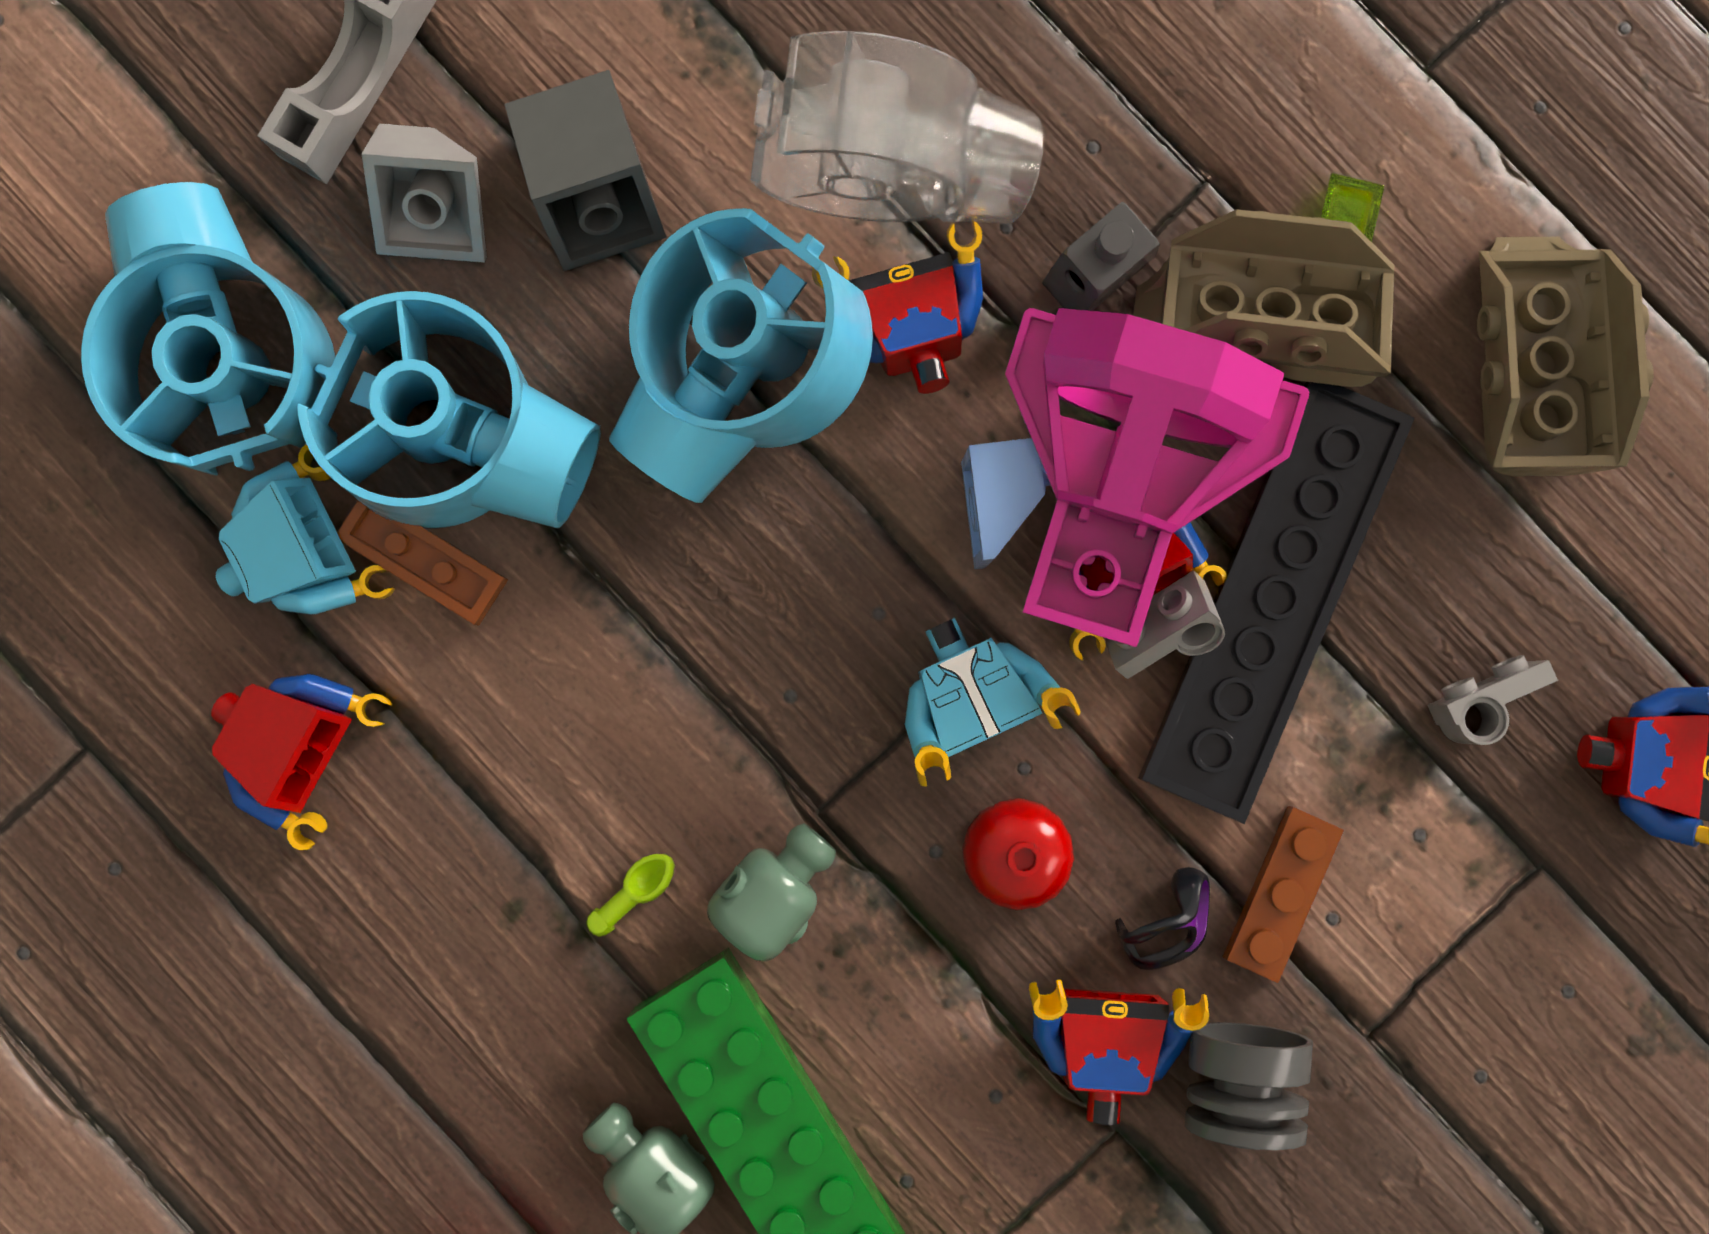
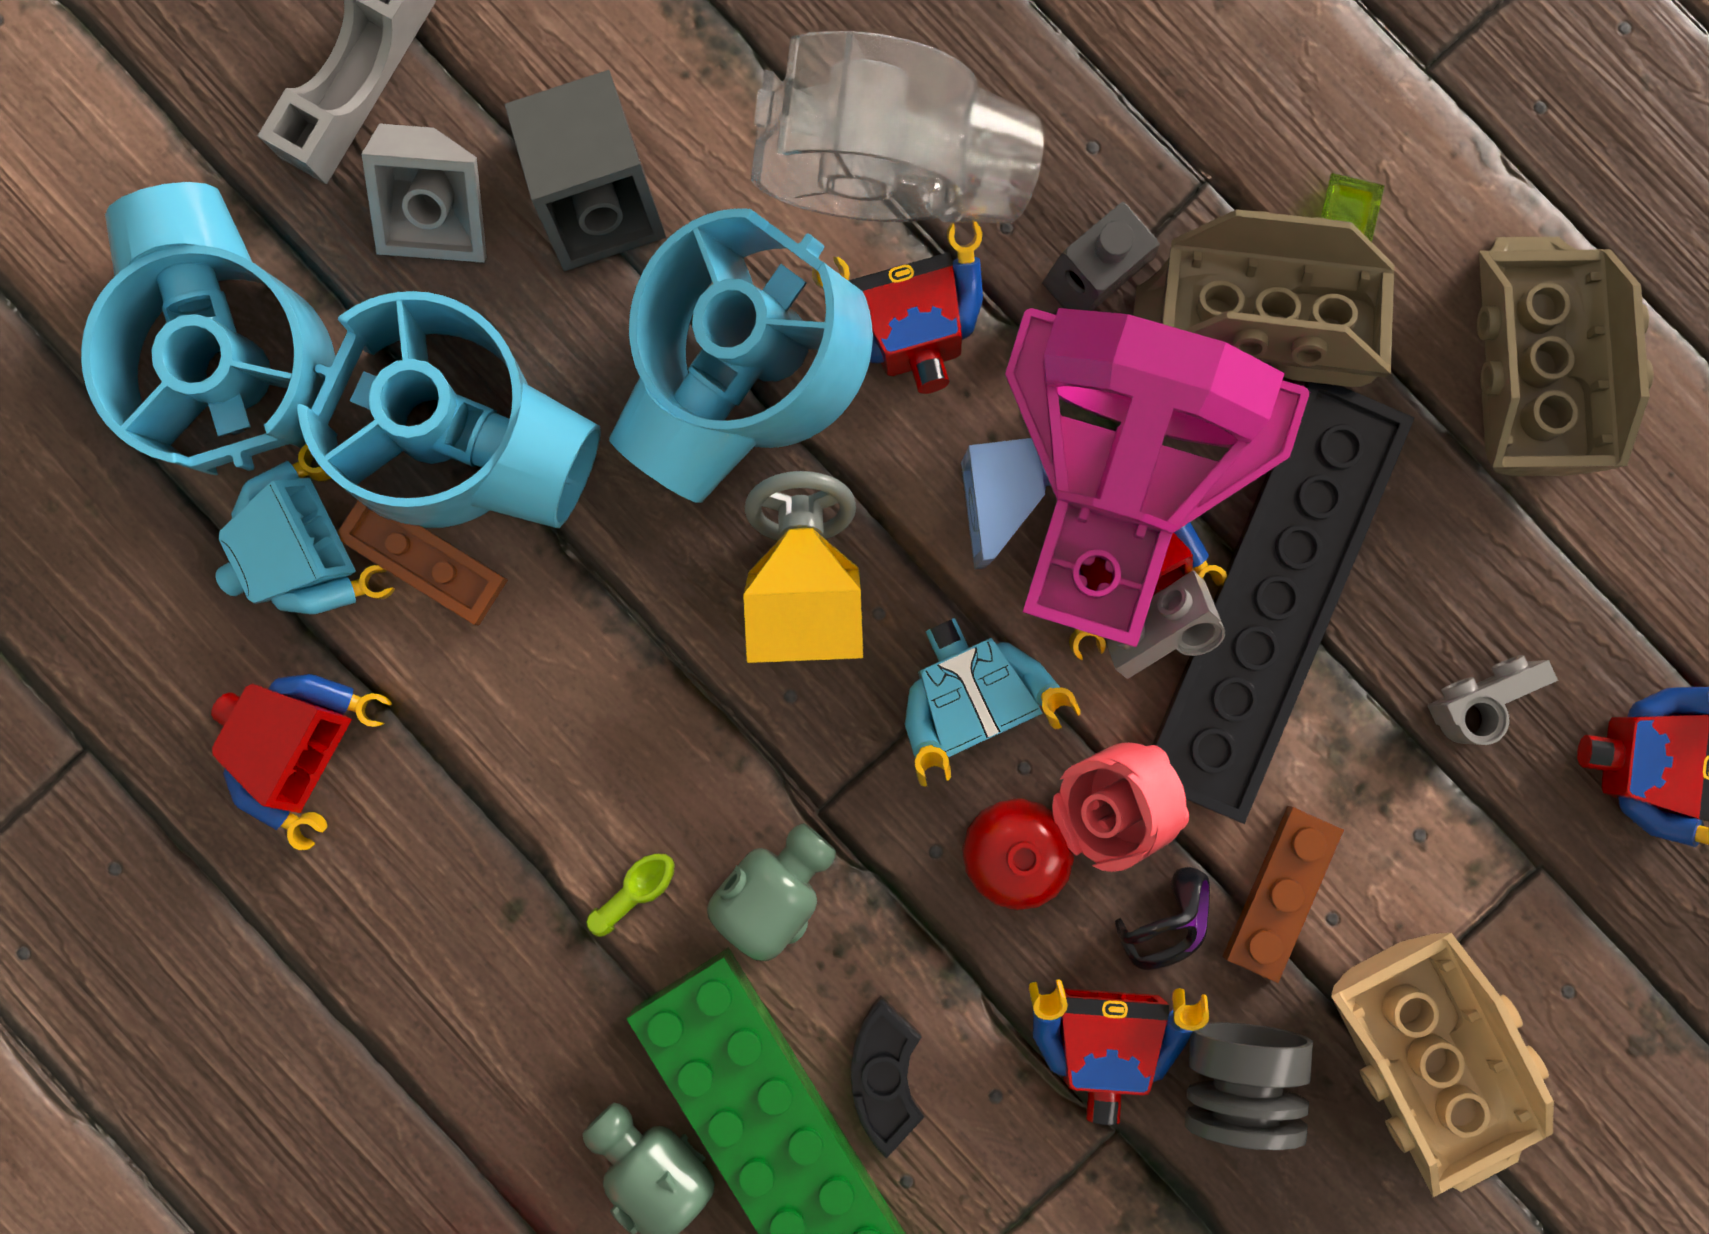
(803, 591): none -> yellow piece
(880, 1076): none -> black tile
(1120, 805): none -> coral brick
(1445, 1060): none -> tan slope

